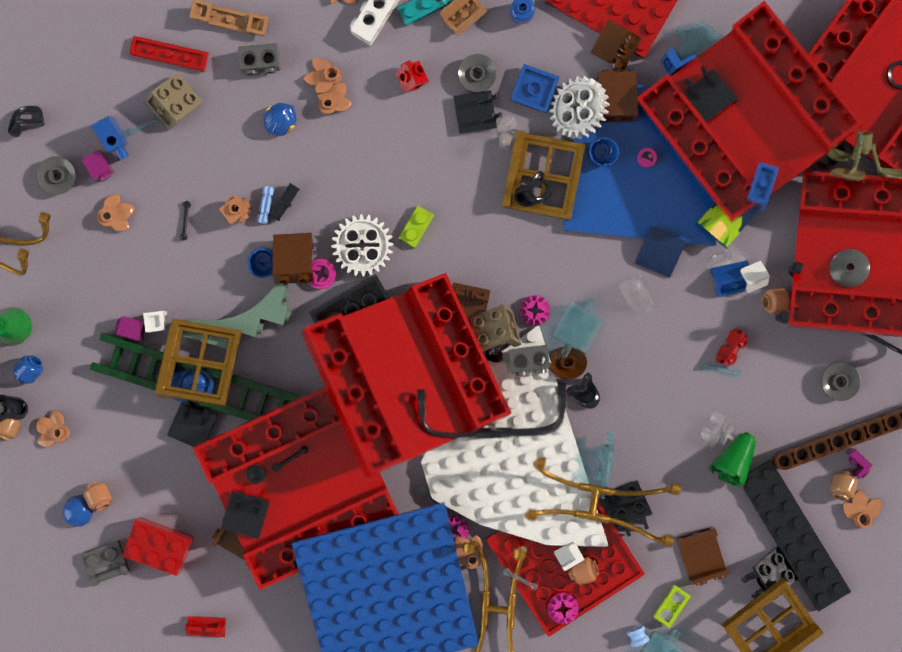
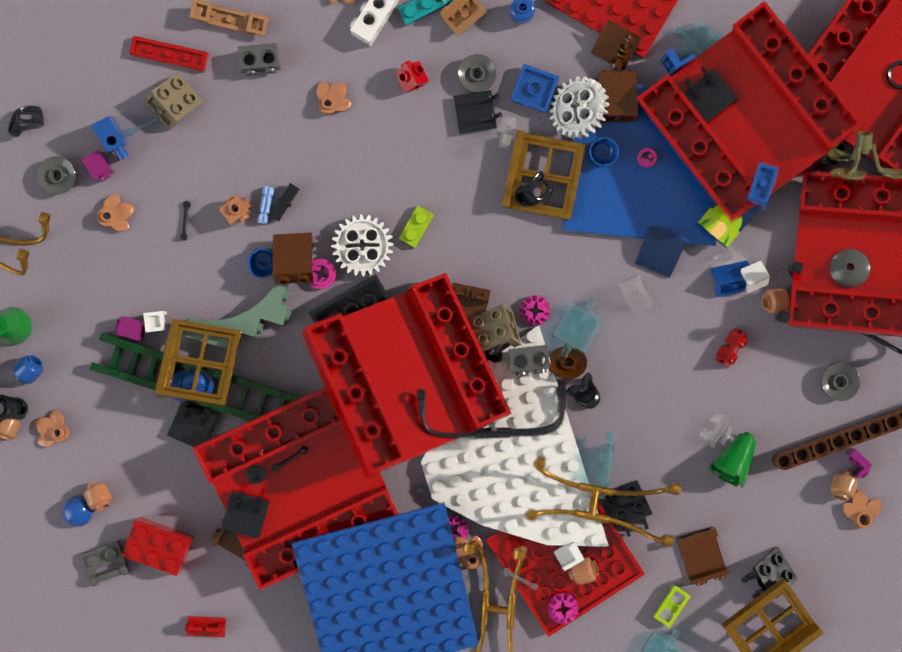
(279, 119): blue hair -> none
(321, 74): nougat plate -> none
(637, 635): light blue wheel -> none
(705, 366): clear light blue hinge -> none
(794, 536): black plate -> none

